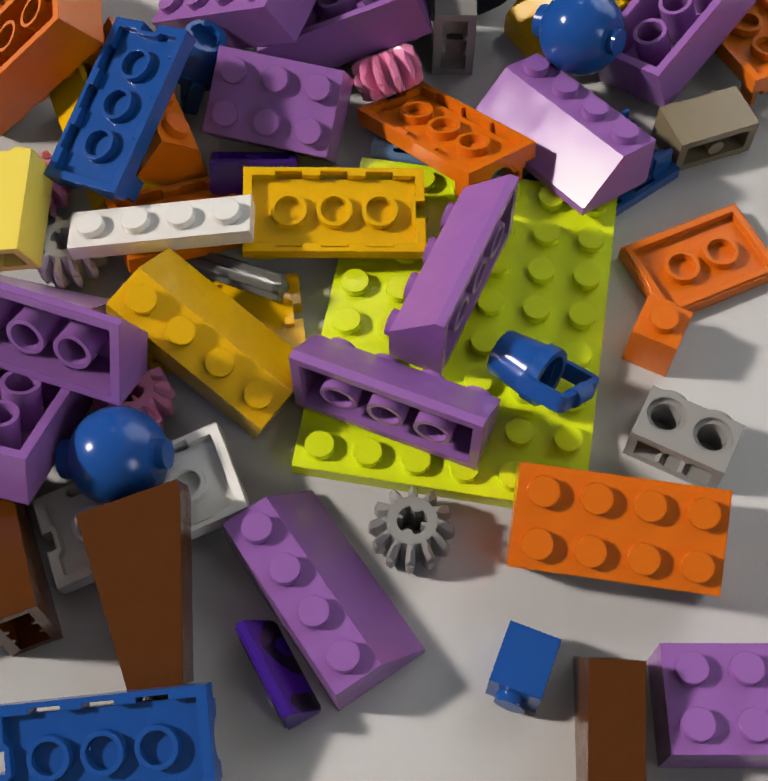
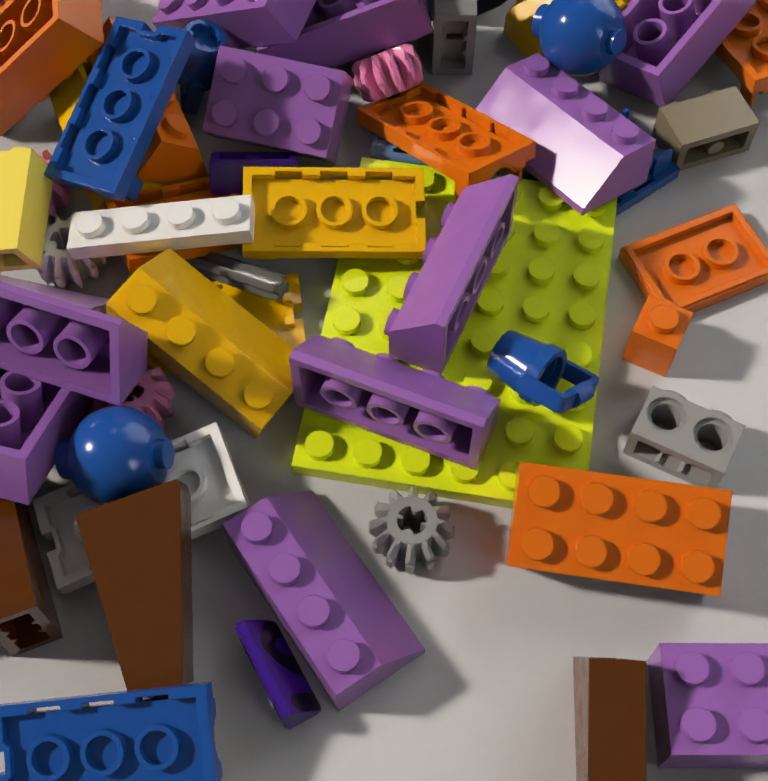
(522, 668): blue brick -> none

